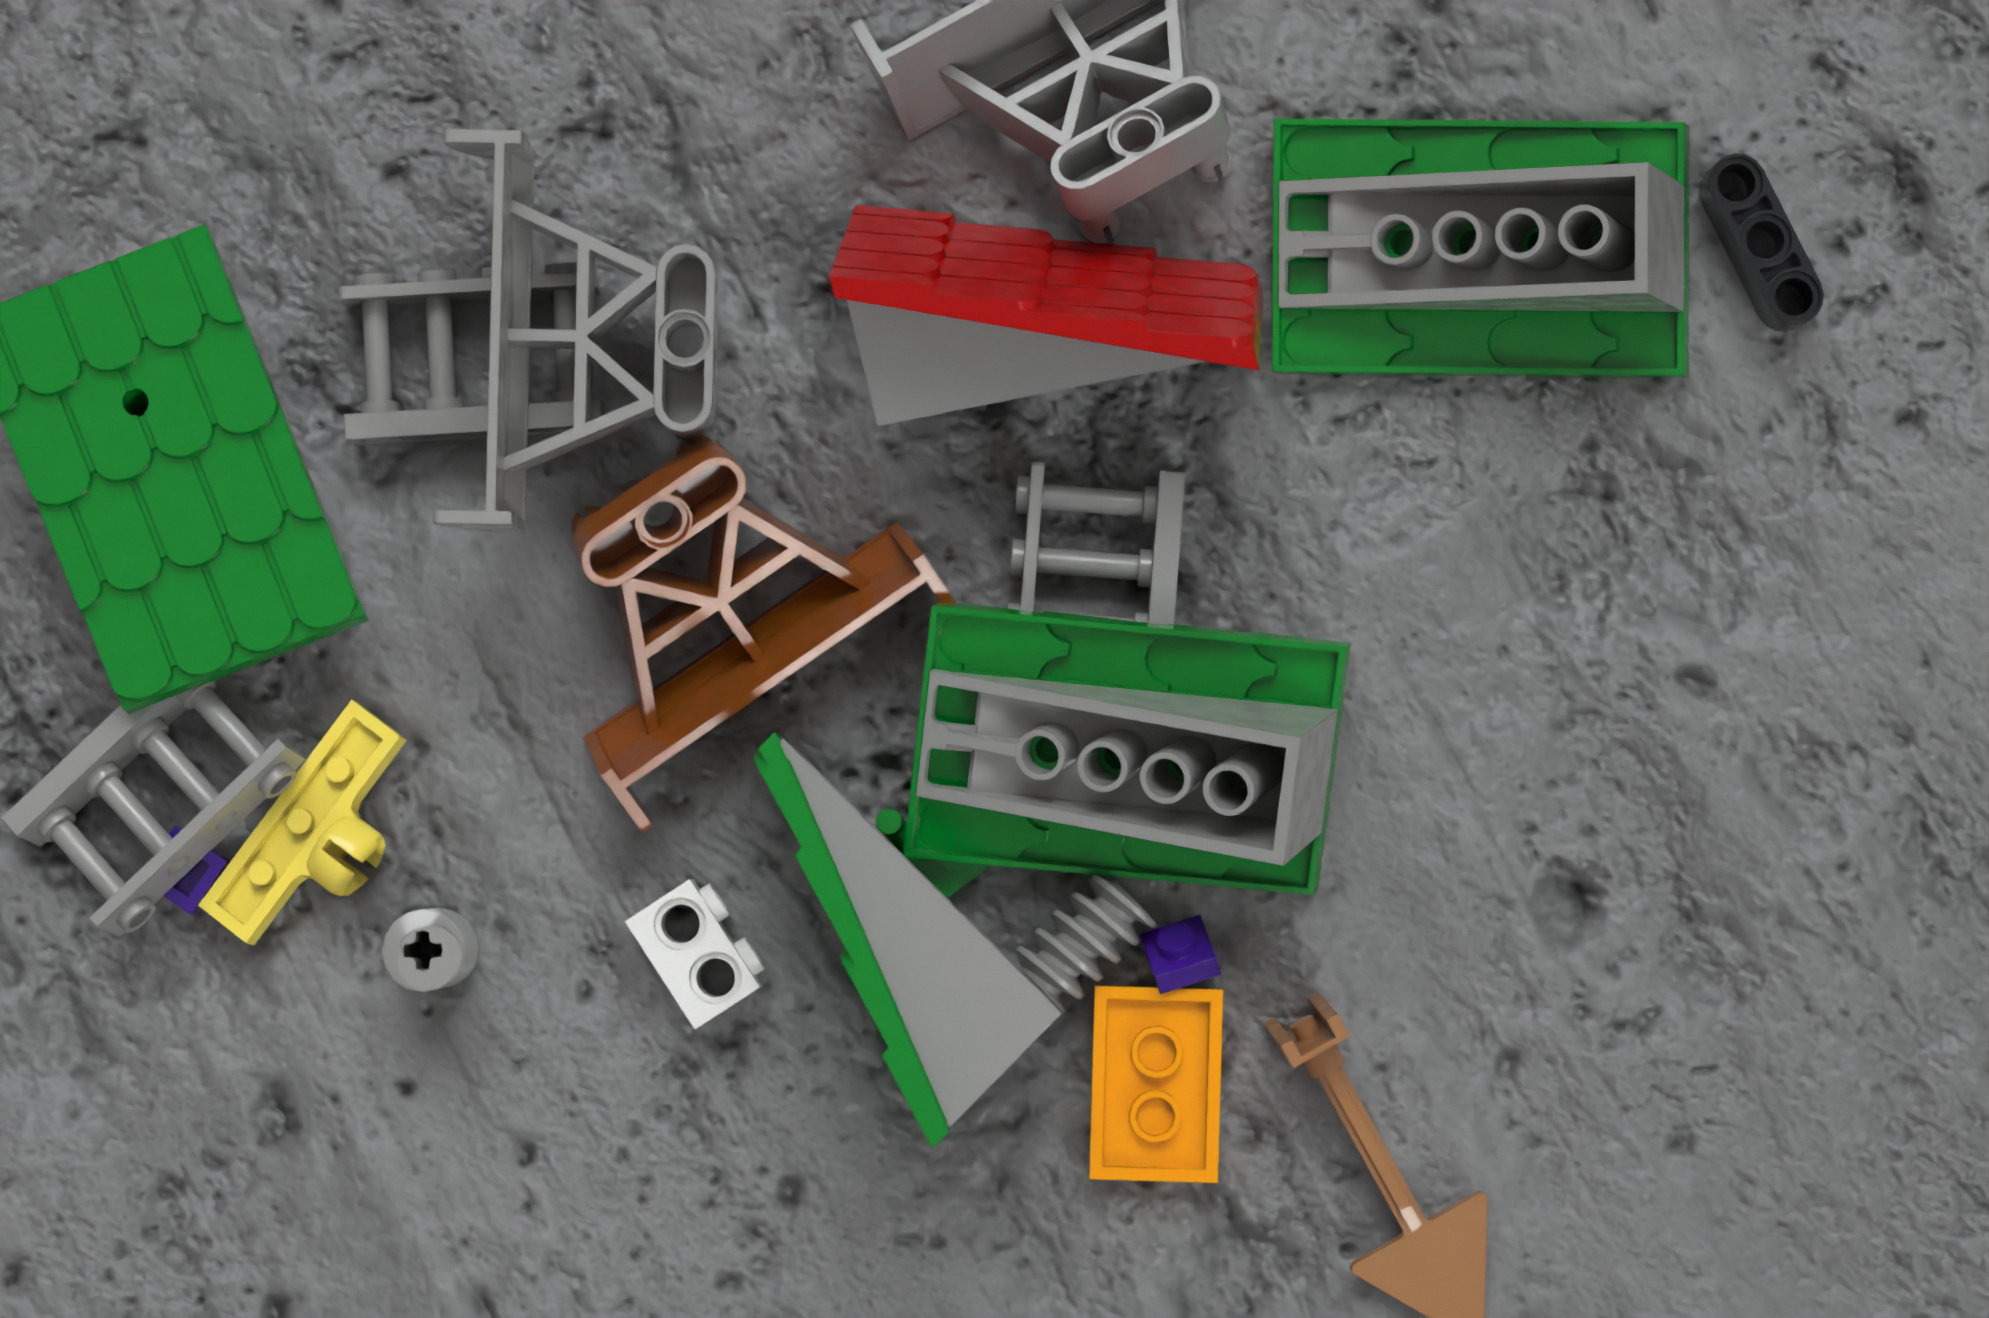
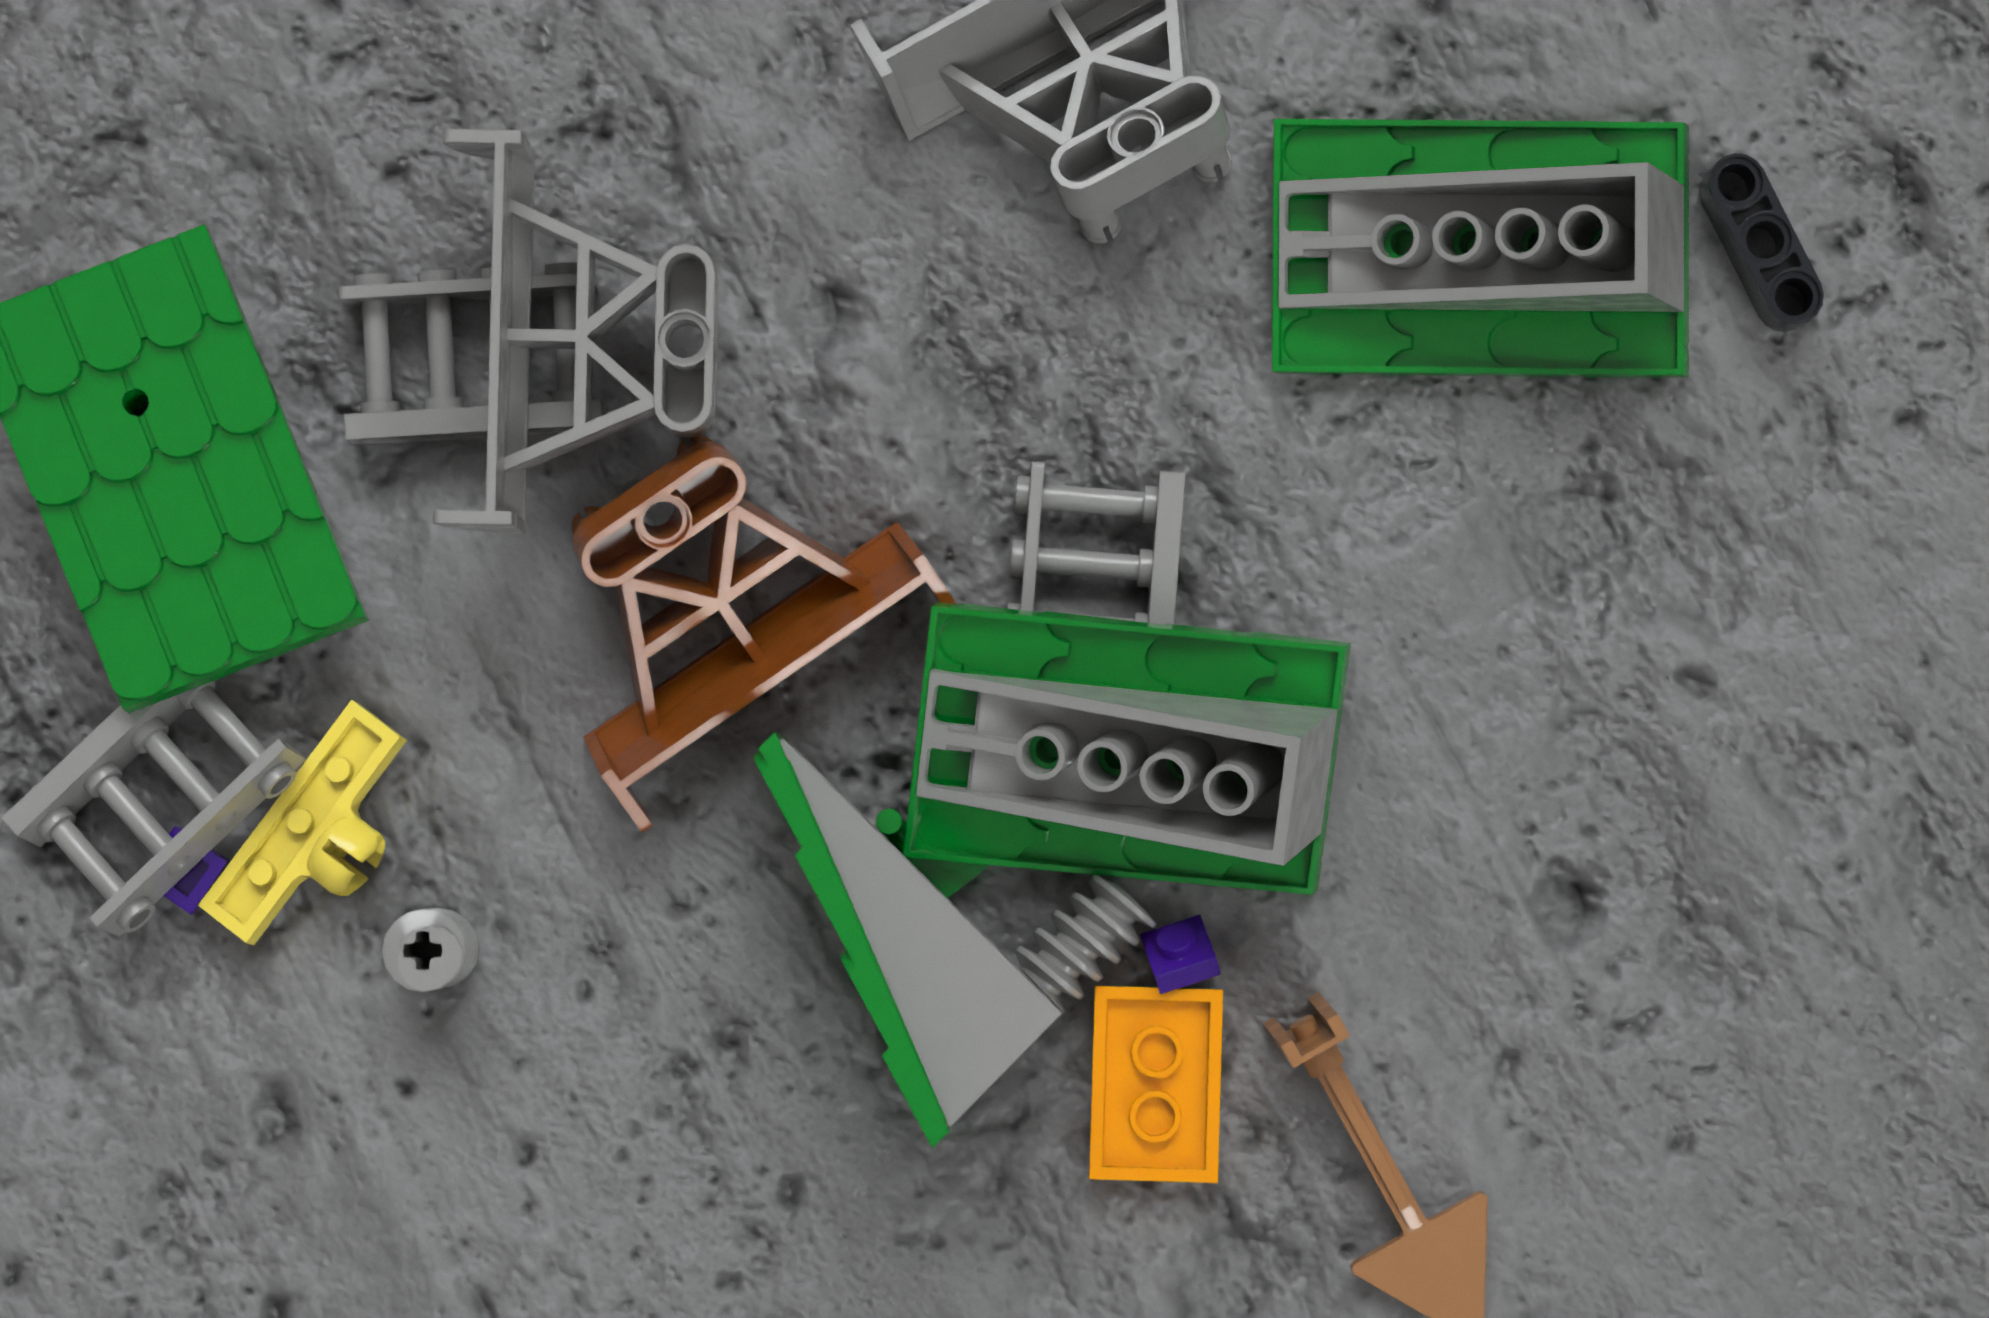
(682, 962): white brick -> none
(1009, 313): red piece -> none

